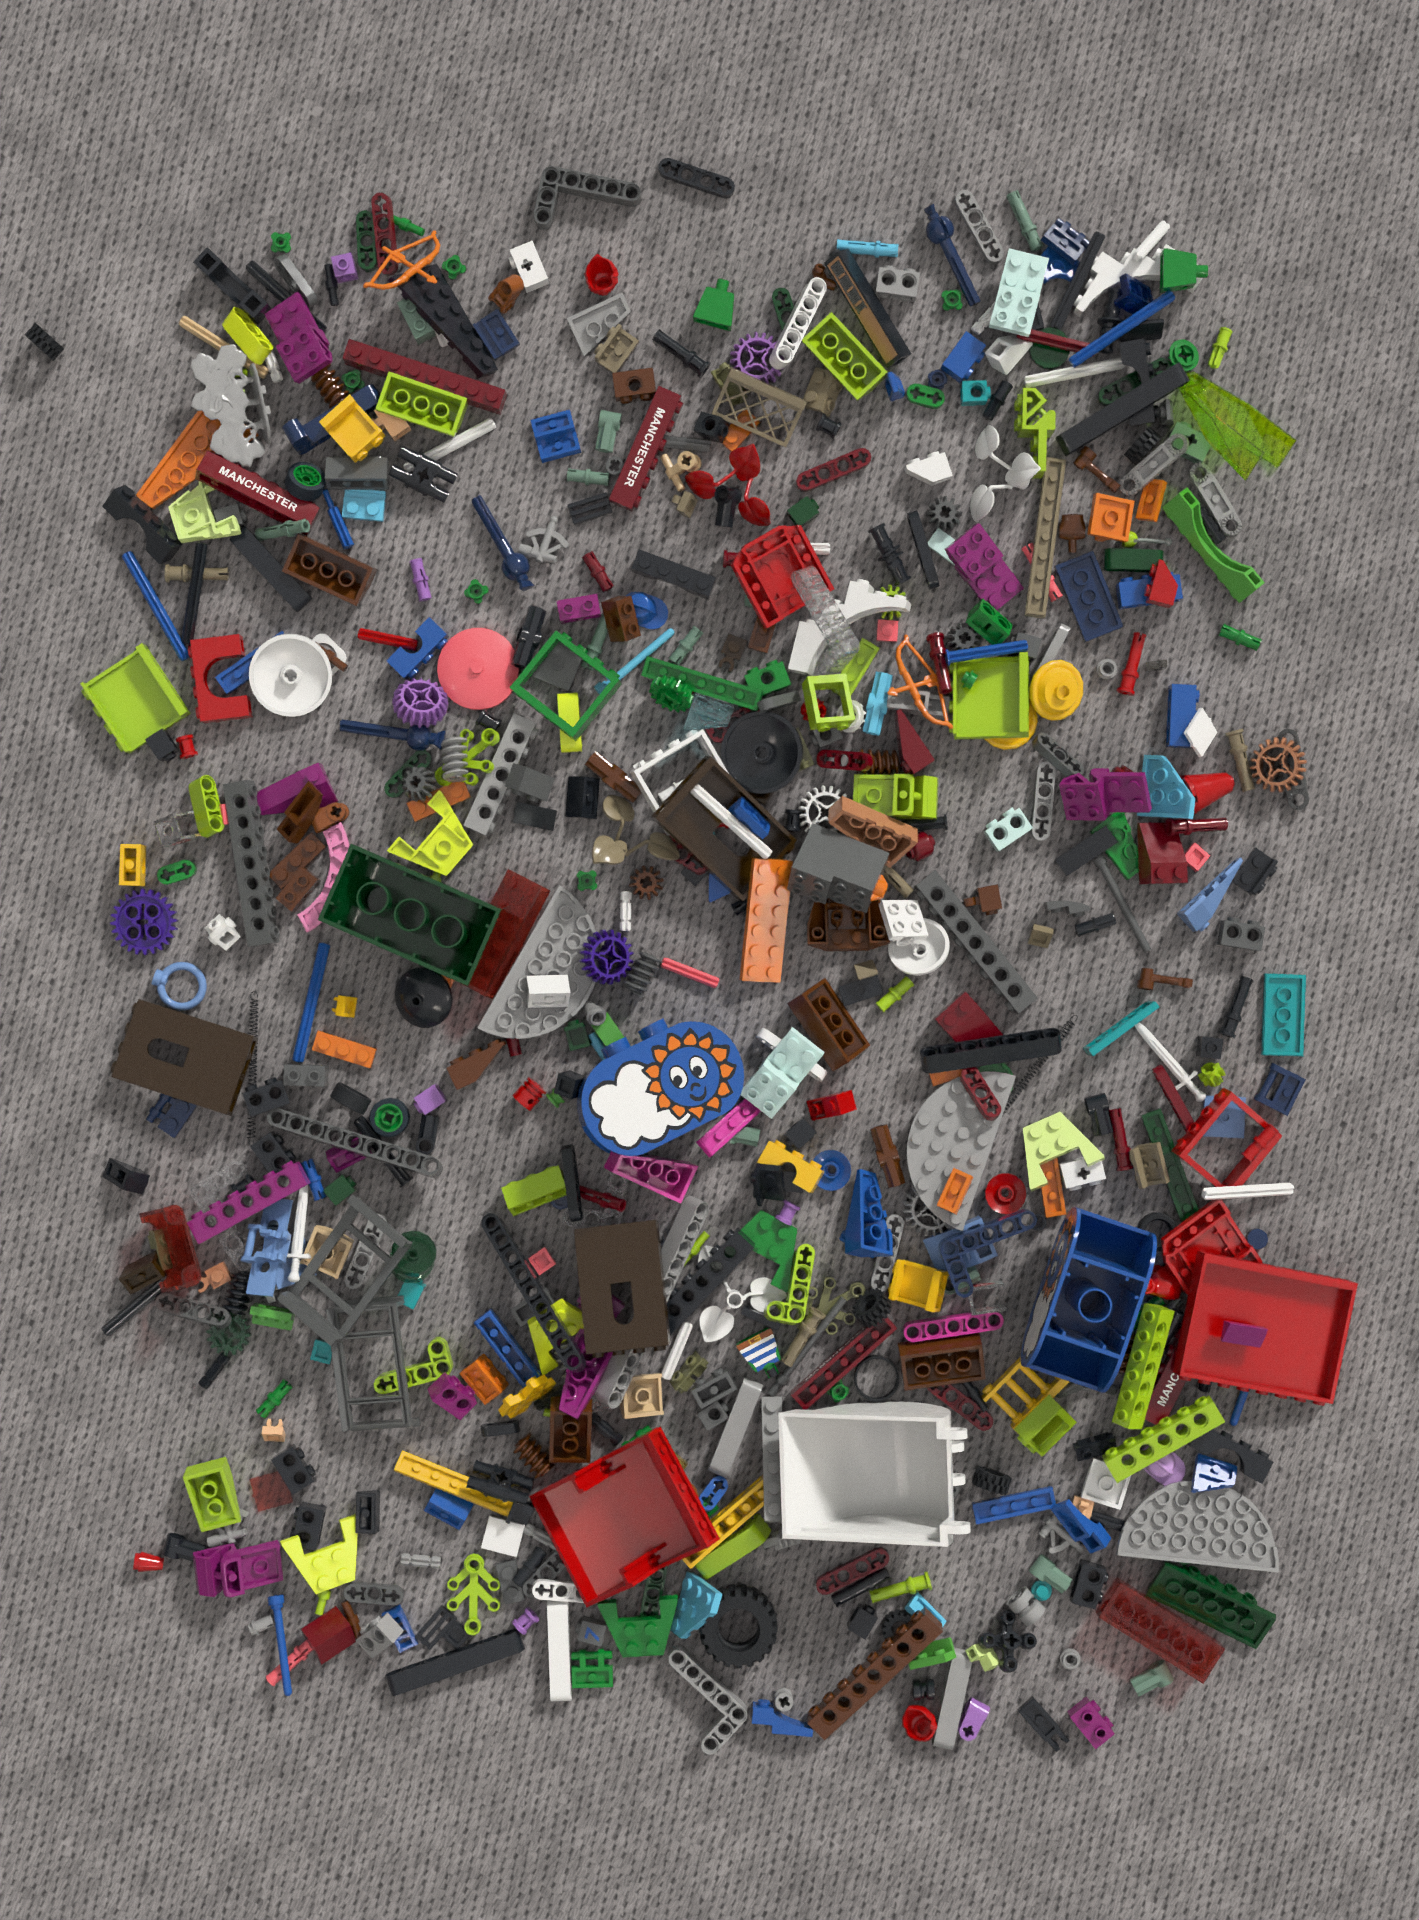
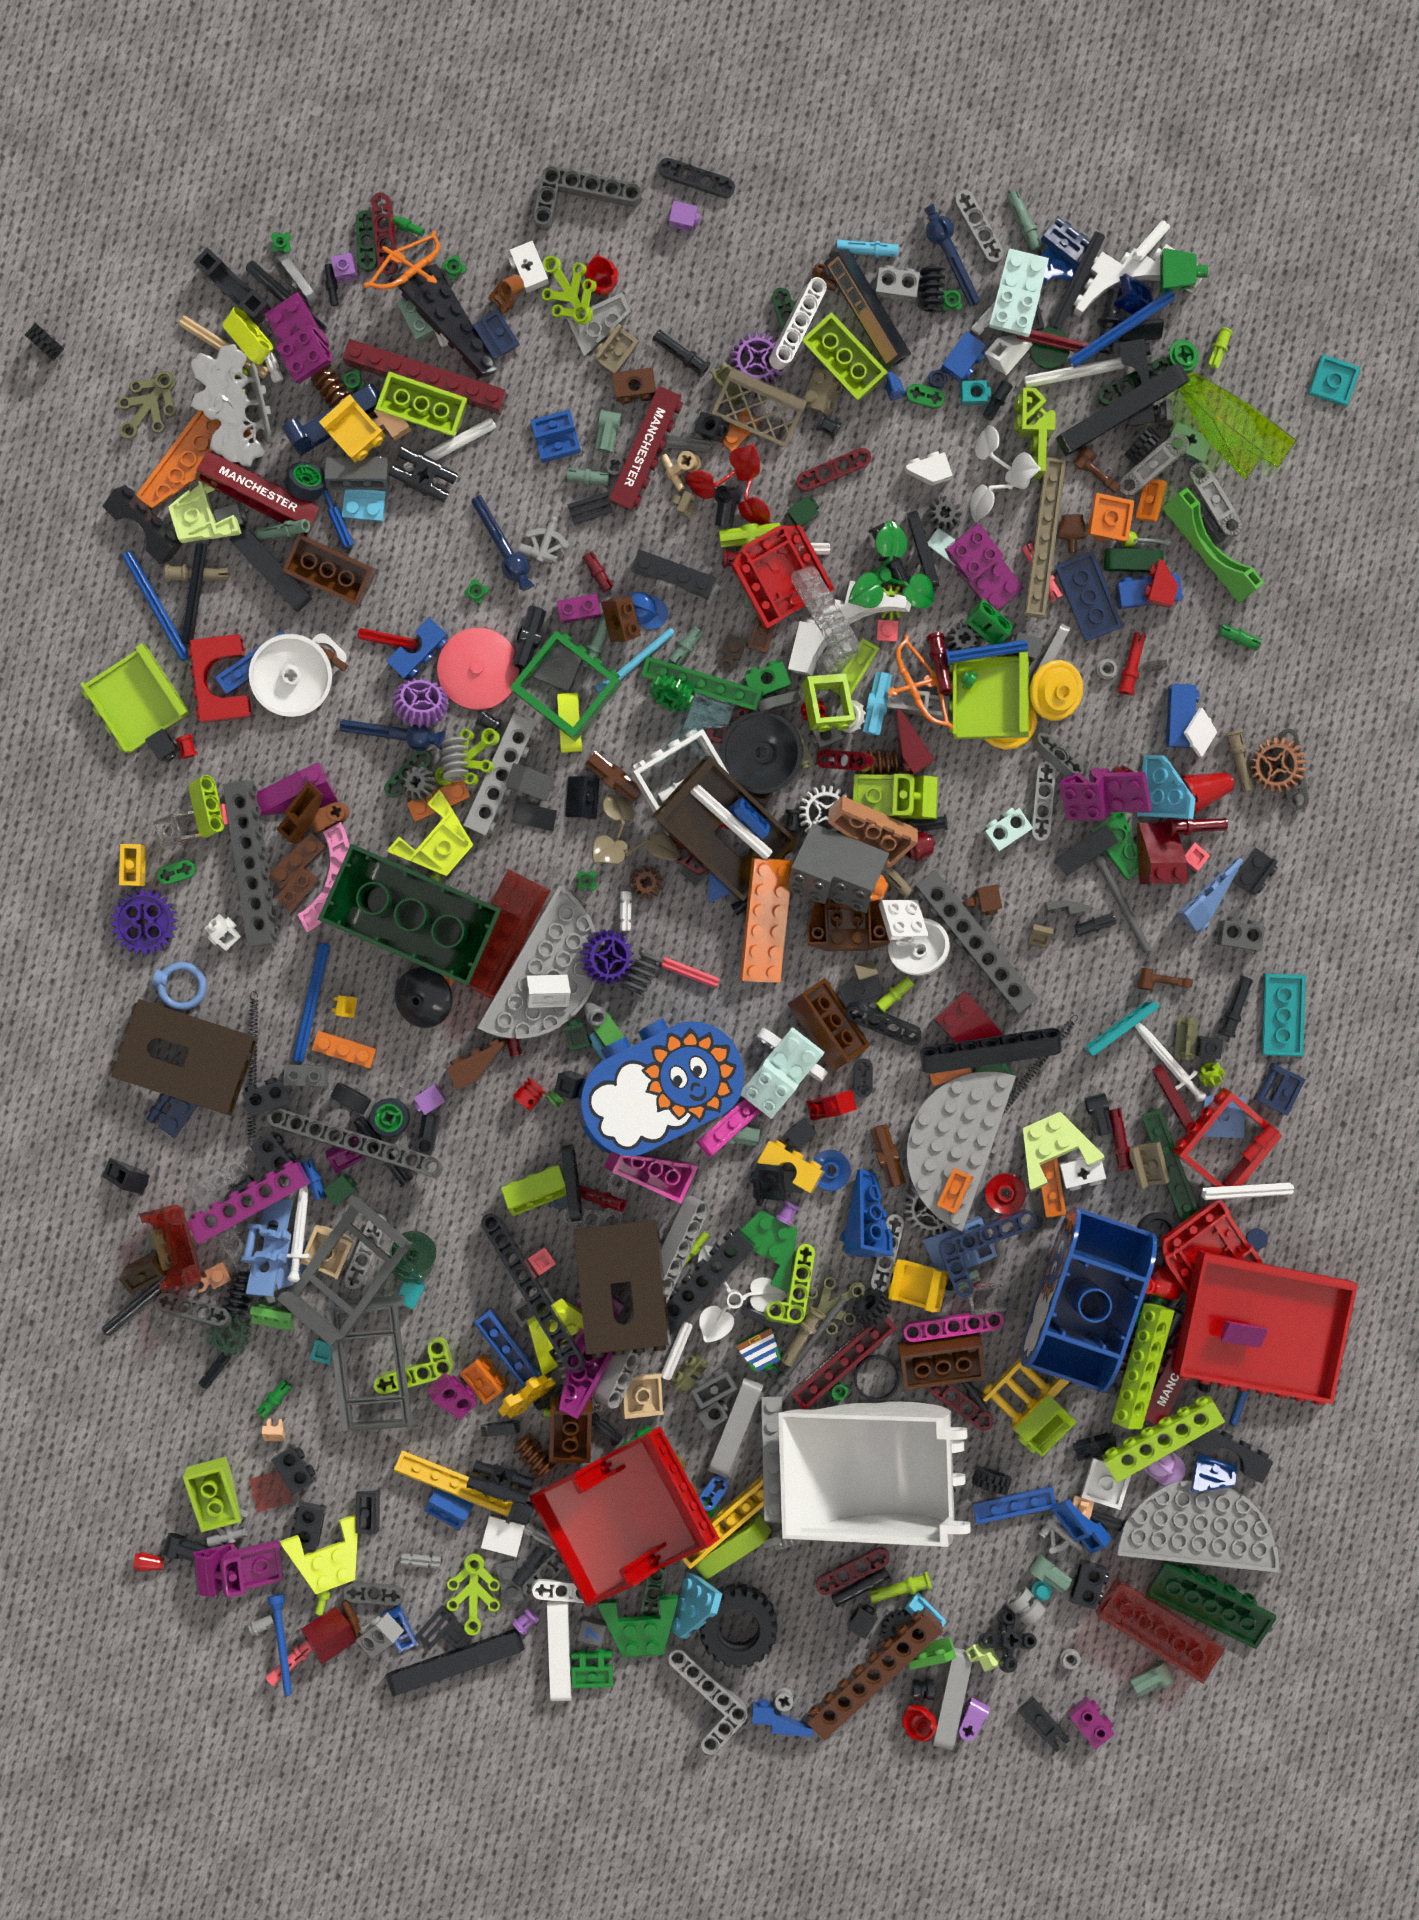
(149, 402): none -> olive plant
(420, 579): medium lavender pin -> none
(570, 291): none -> lime plant
(684, 216): none -> medium lavender brick
(716, 307): green torso -> none
(746, 533): none -> lime piece
(858, 1077): none -> black beam
(866, 590): none -> green plant
(882, 1026): none -> black beam
(930, 289): none -> black piece
(993, 1103): dark red beam -> none
(1186, 1038): none -> olive hinge
(1334, 380): none -> teal tile

